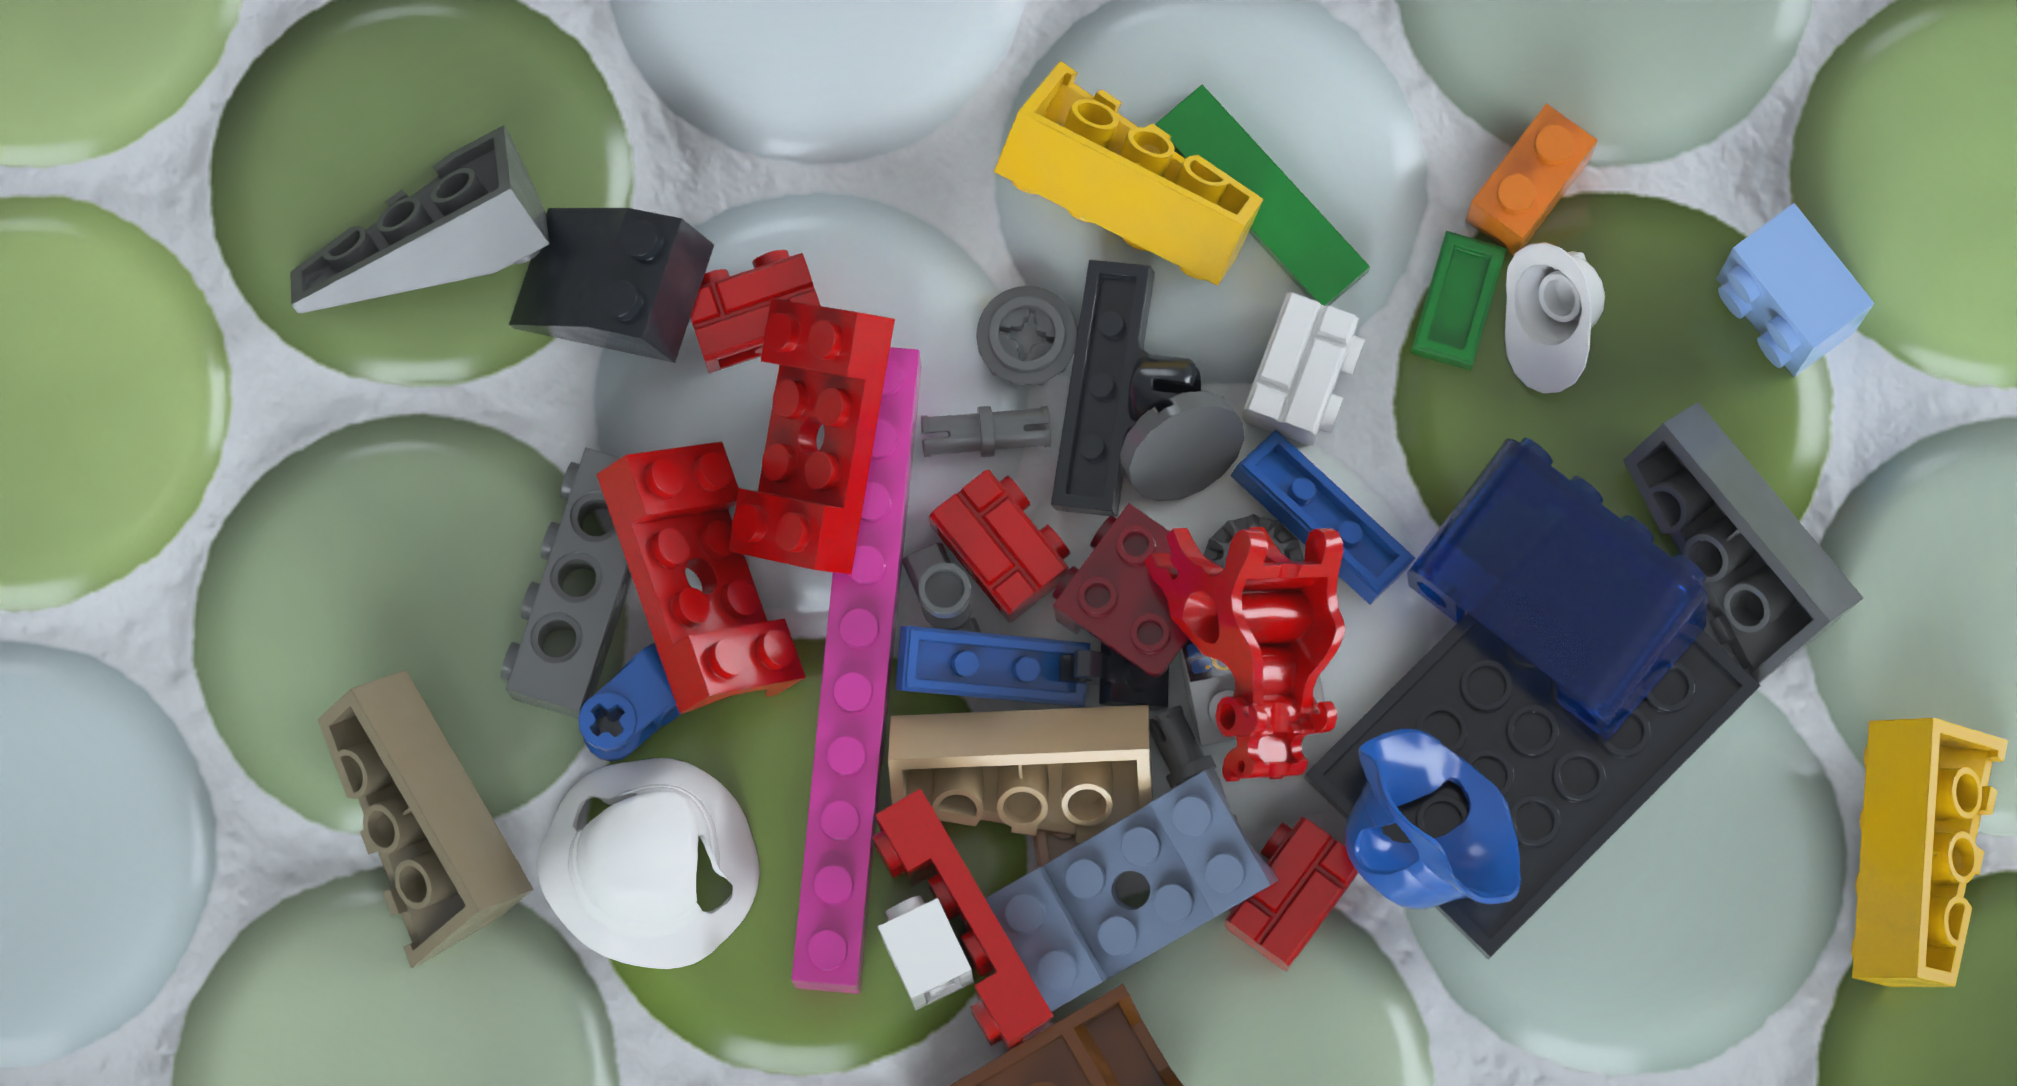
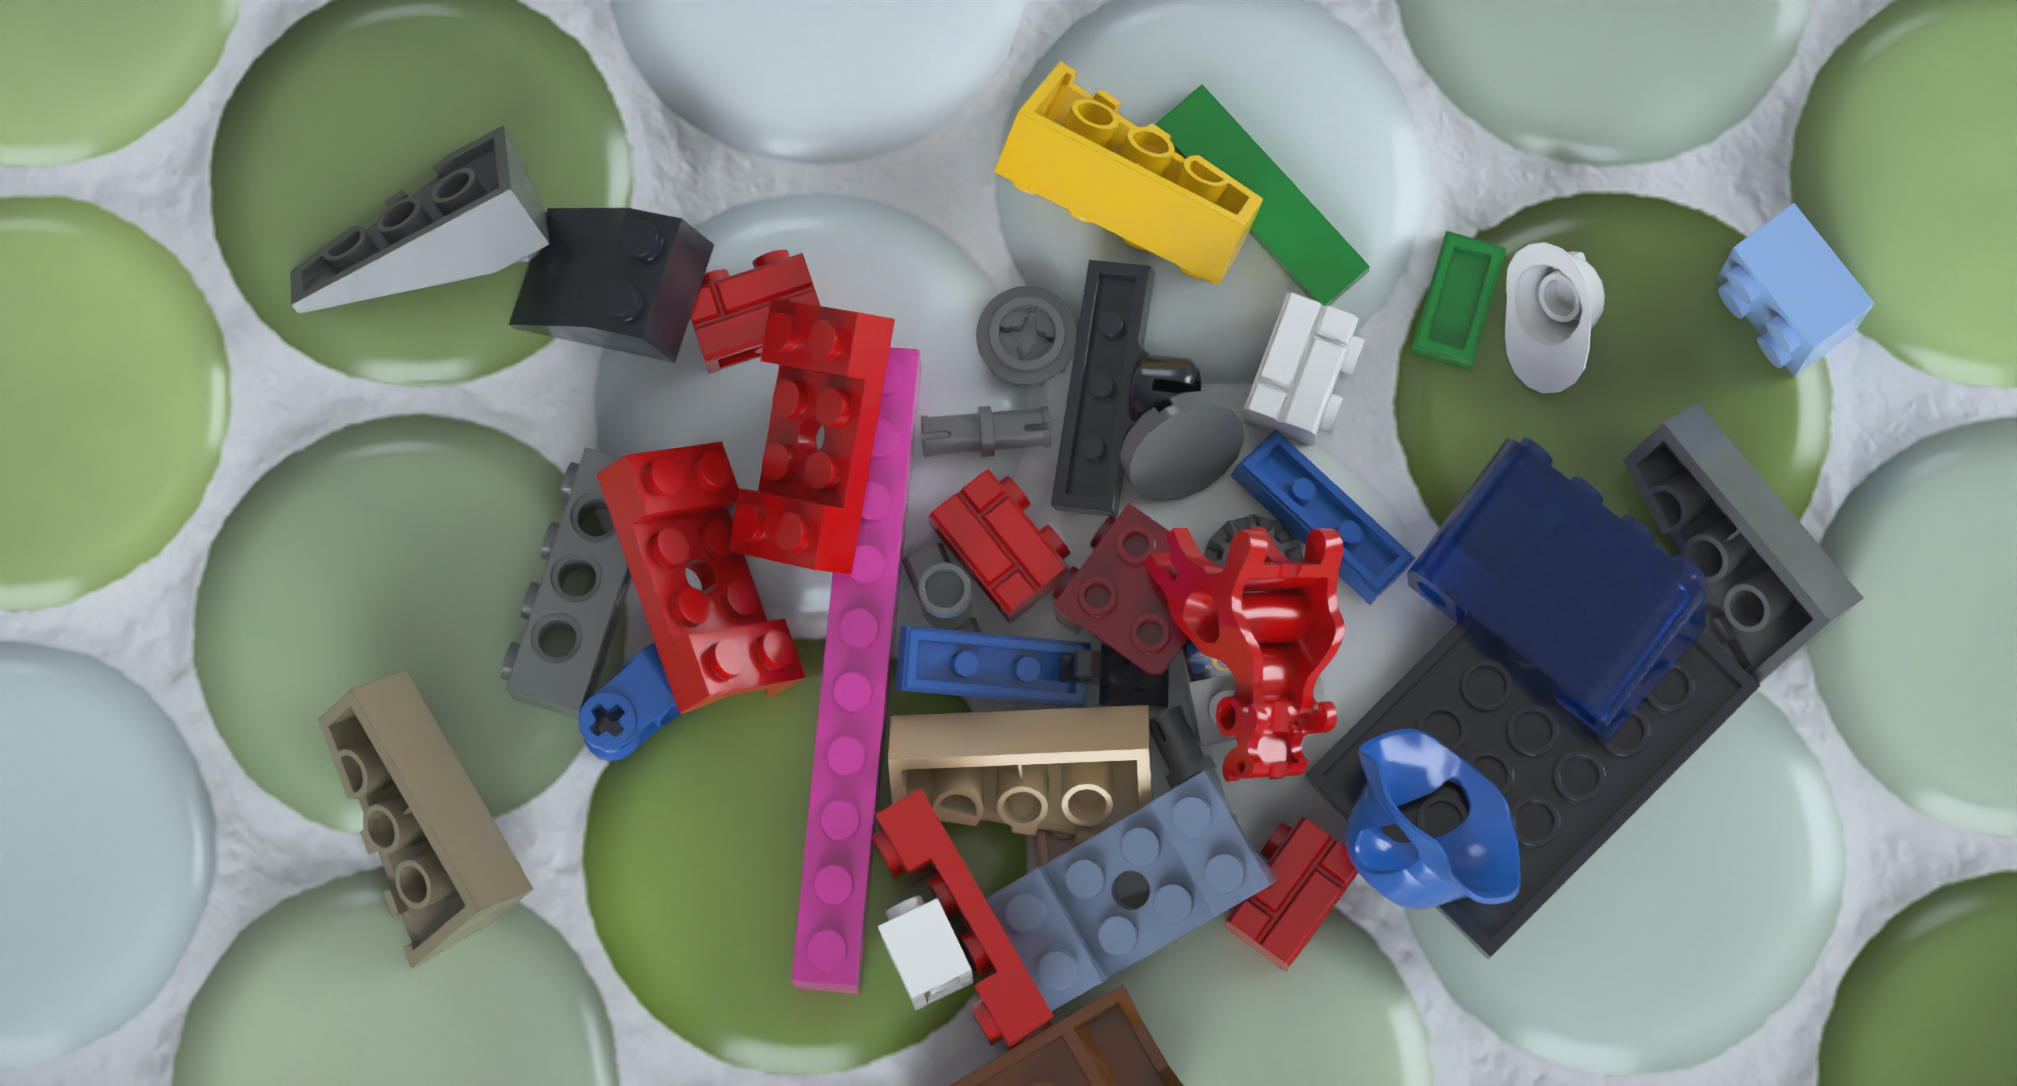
(633, 868): white piece -> none
(1531, 180): orange brick -> none
(1919, 848): yellow wedge -> none

